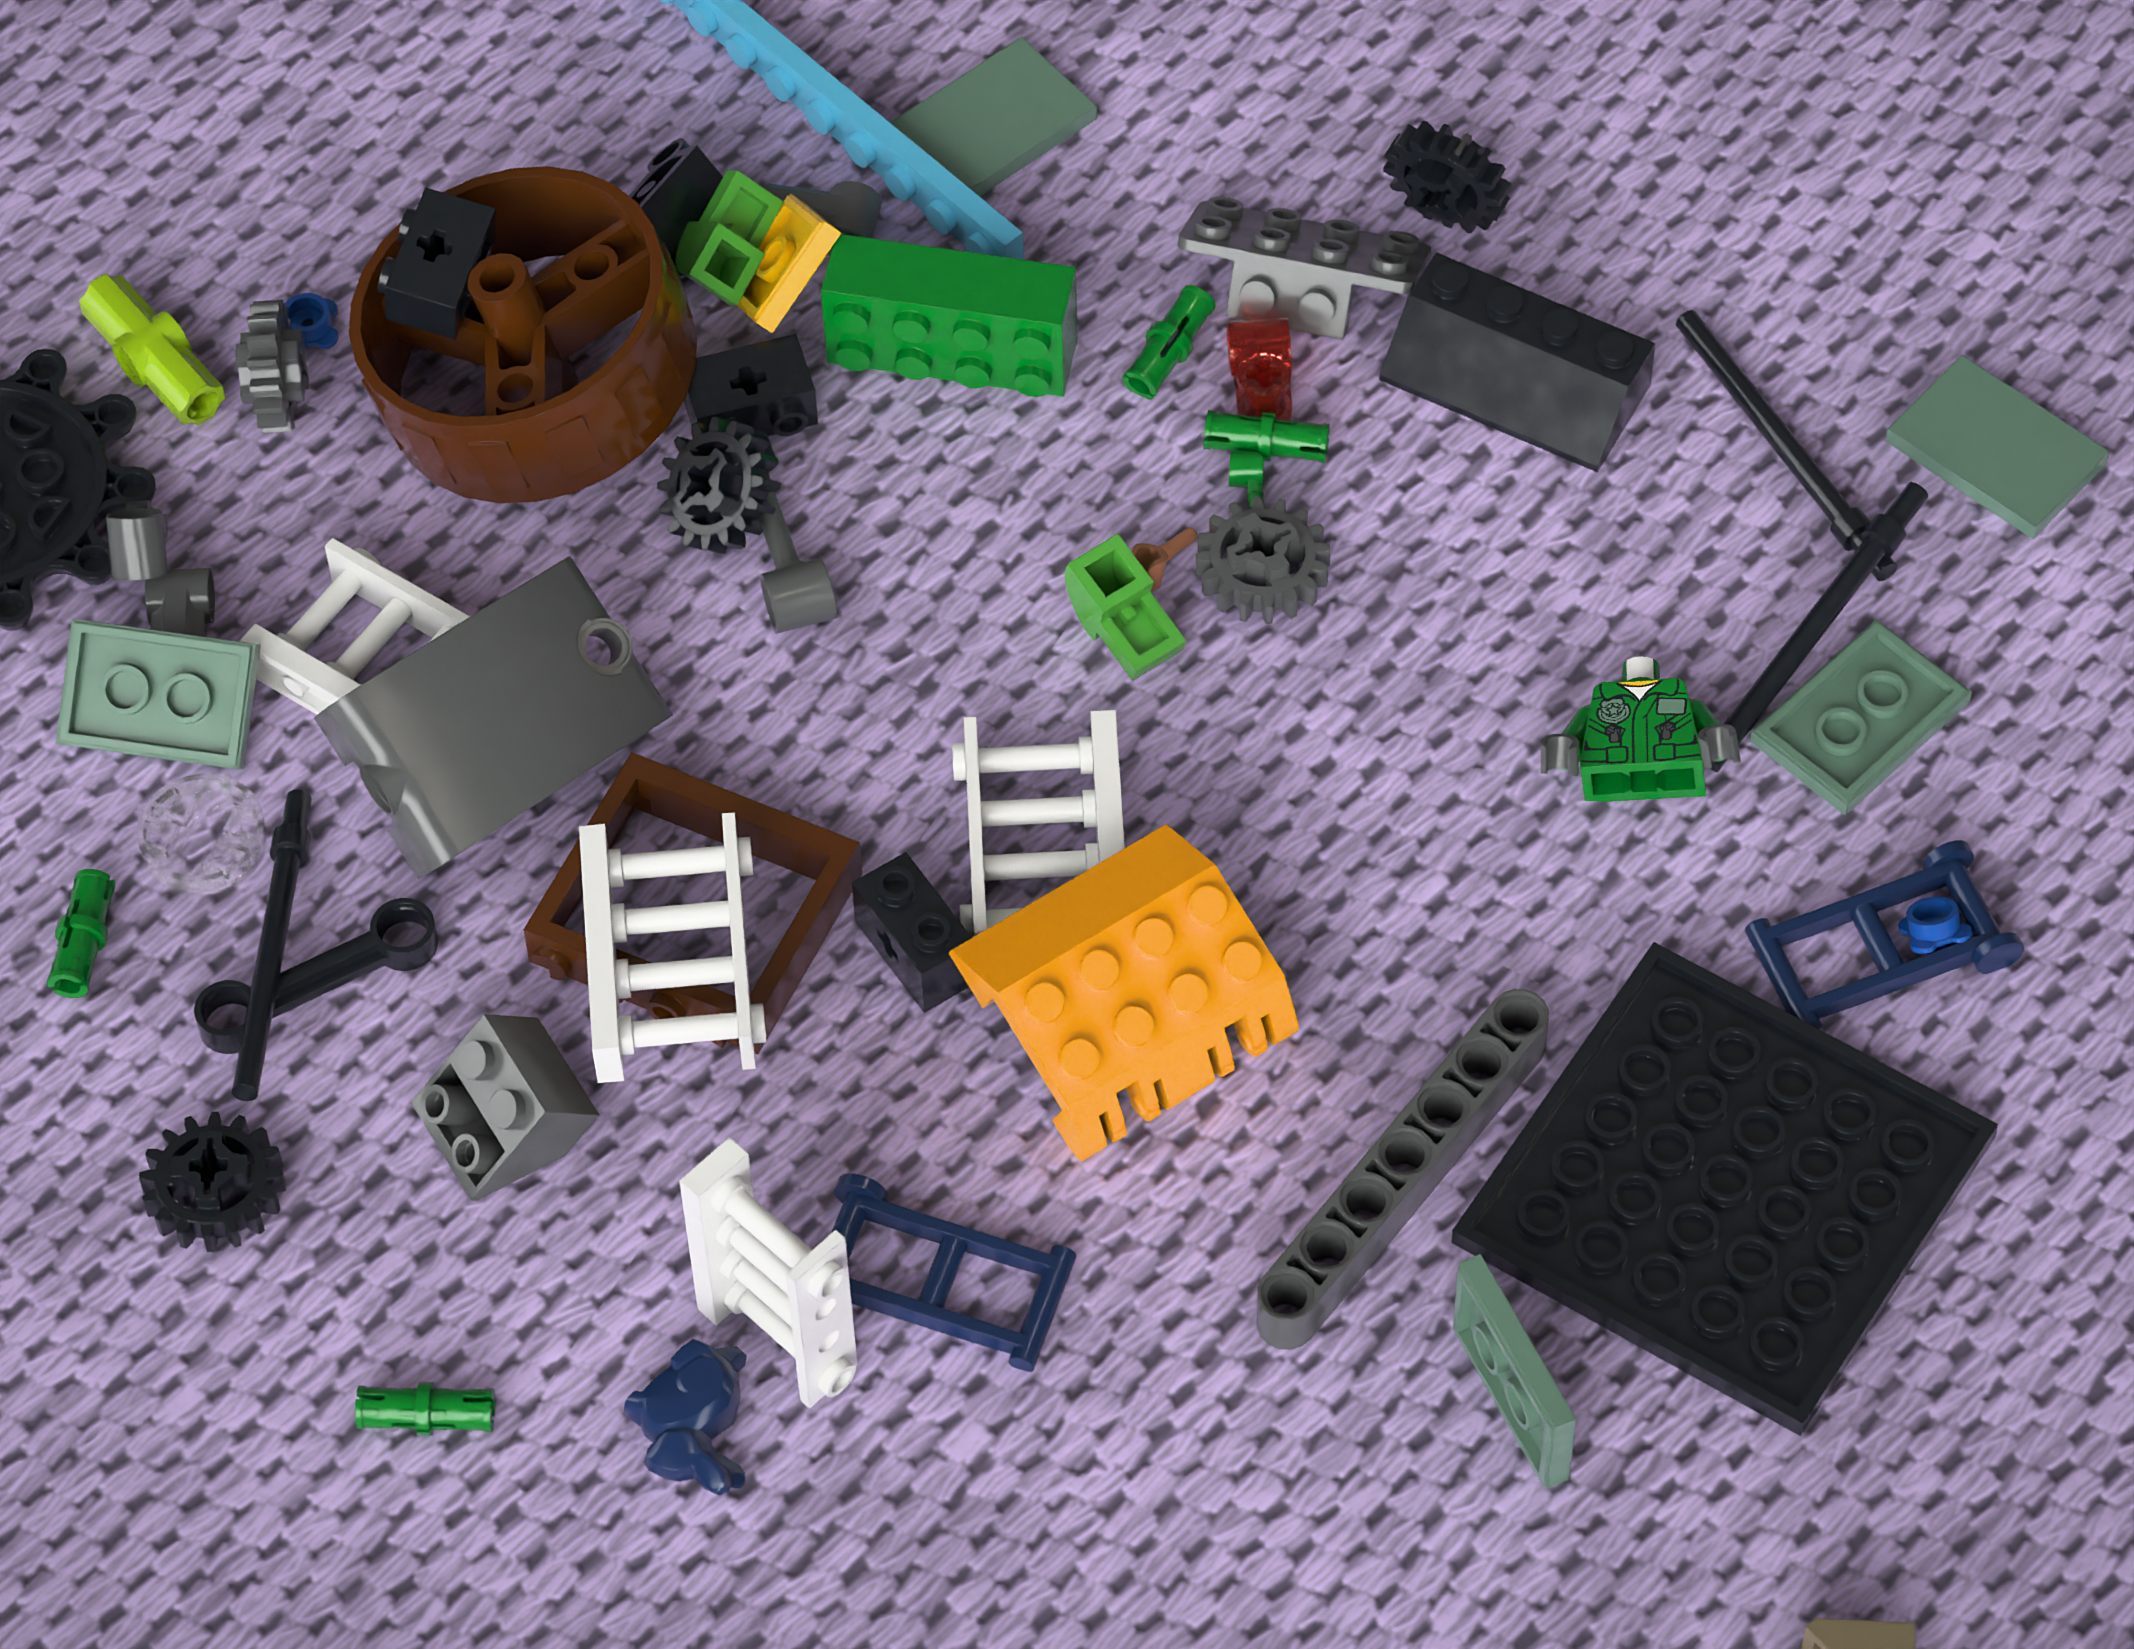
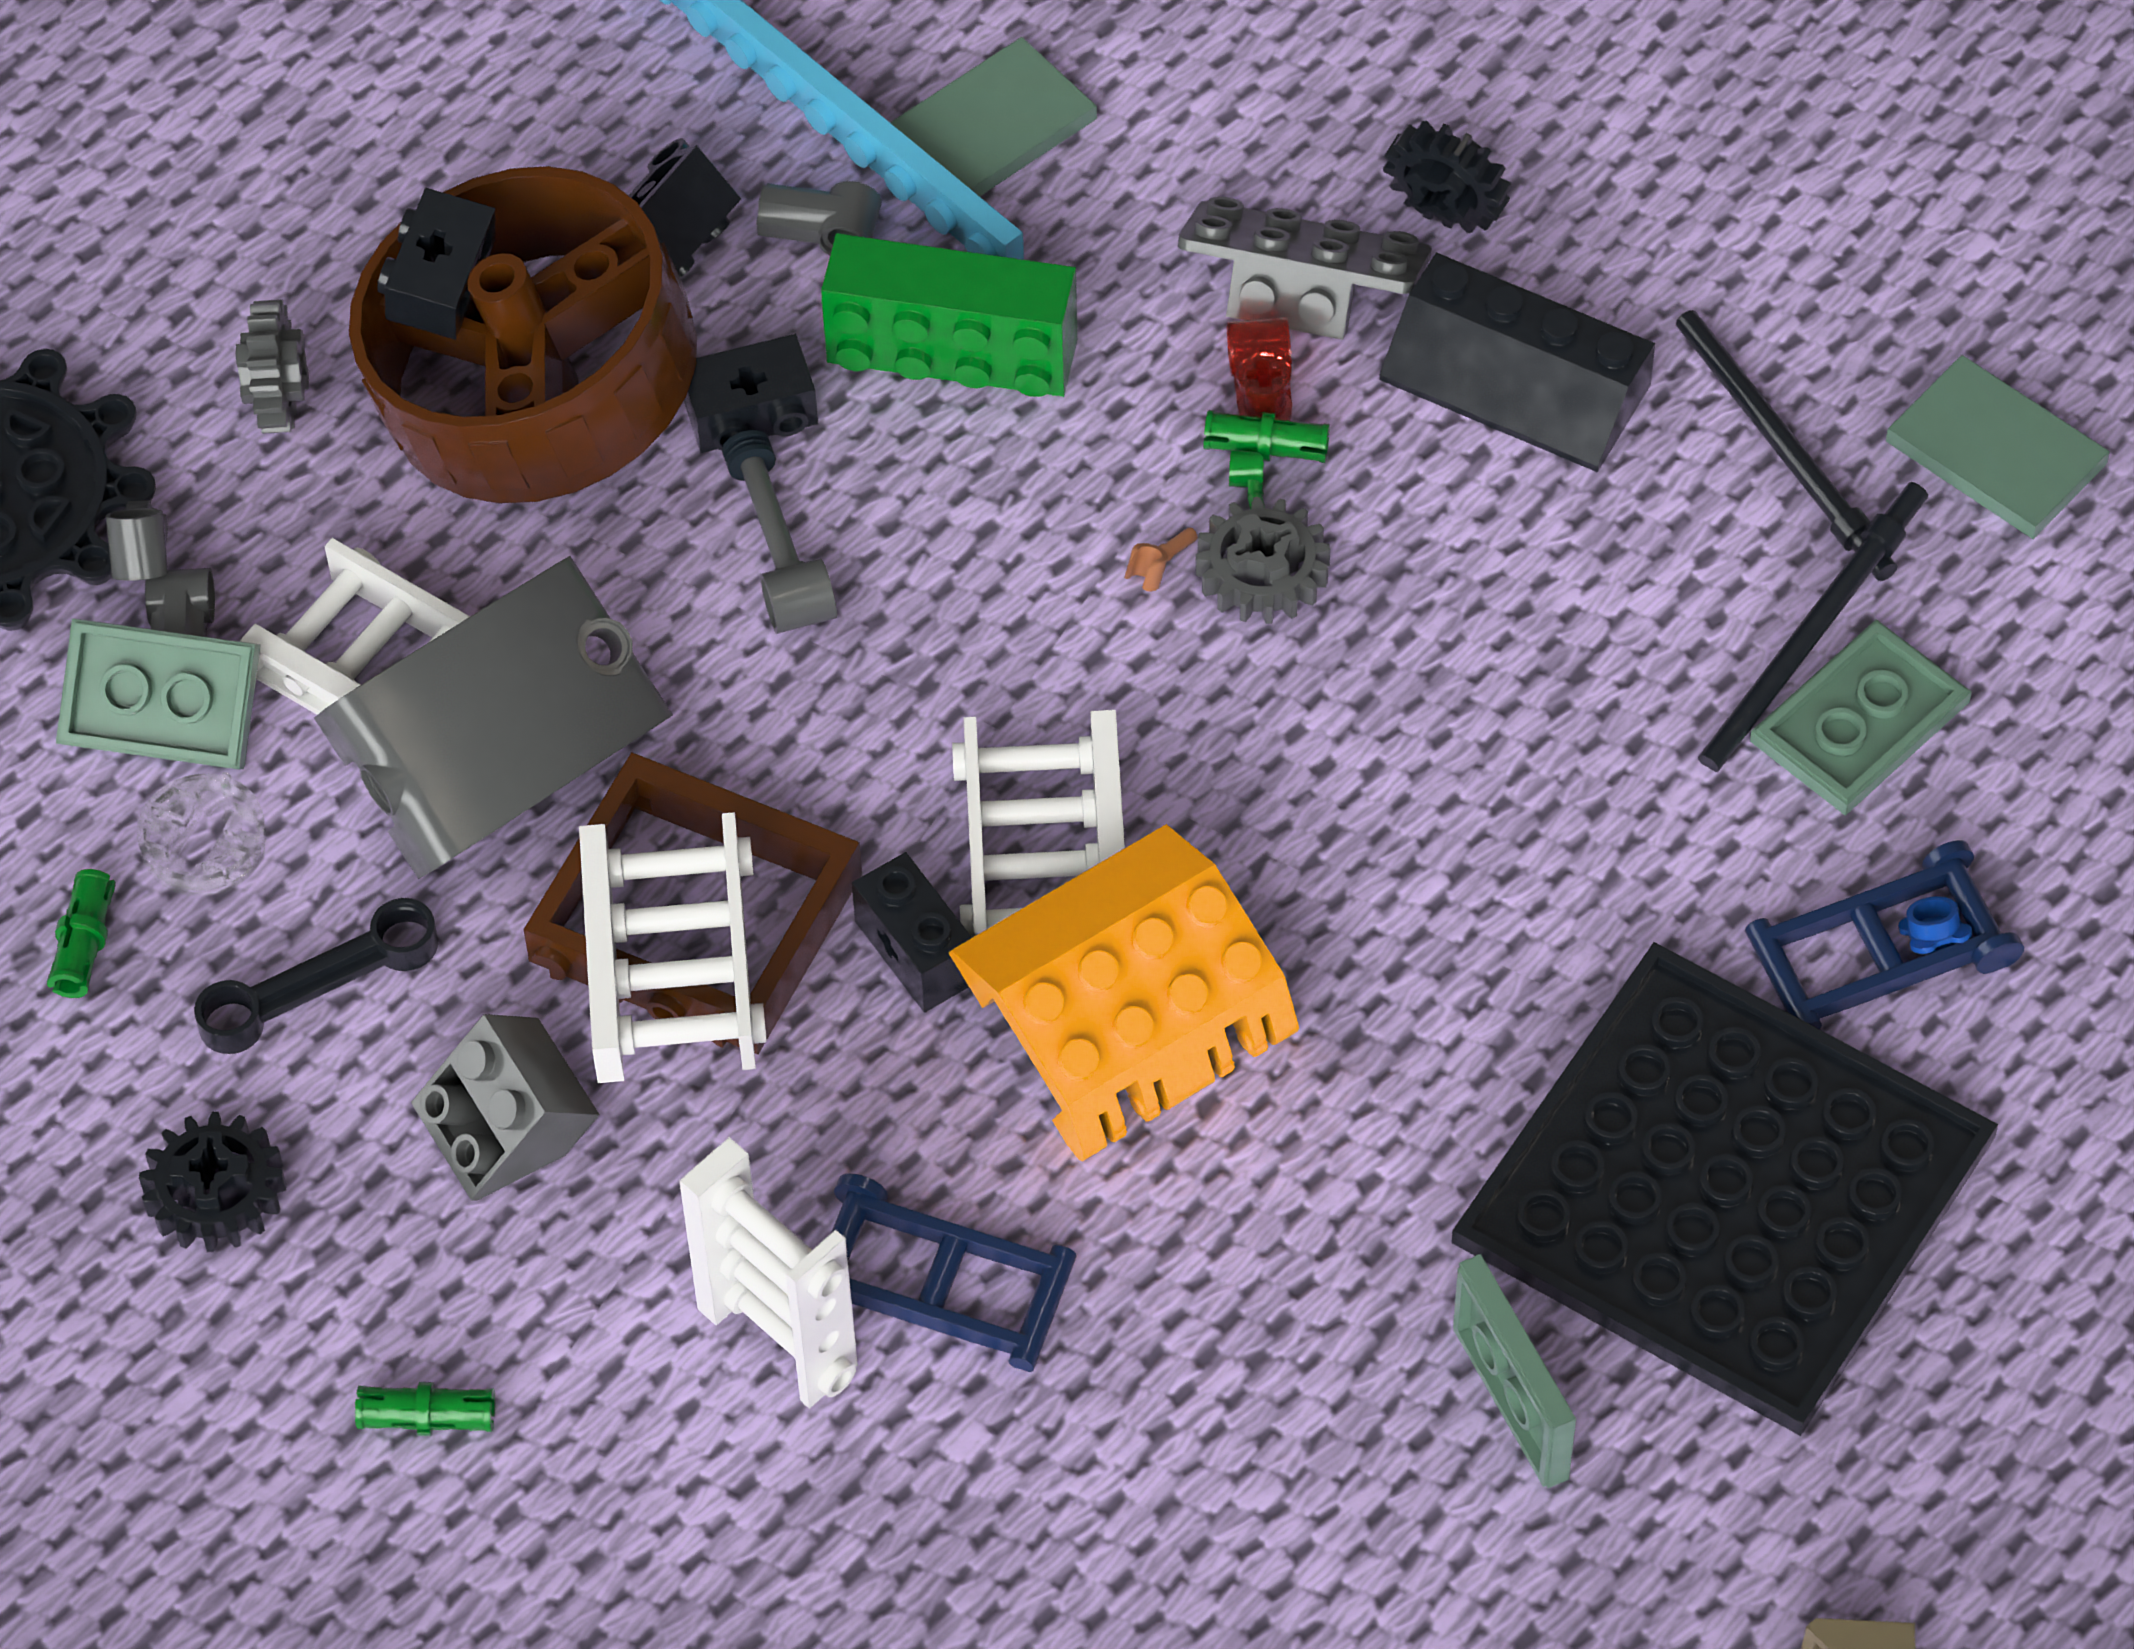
(152, 349): lime piece -> none
(288, 851): black bar -> none
(317, 310): blue plate -> none
(689, 1409): dark blue animal -> none
(718, 485): black gear -> none
(724, 244): bright green brick -> none
(792, 252): yellow tile -> none
(1117, 605): bright green brick -> none
(1188, 316): green pin -> none
(1397, 1194): dark grey beam -> none
(1641, 739): green torso -> none

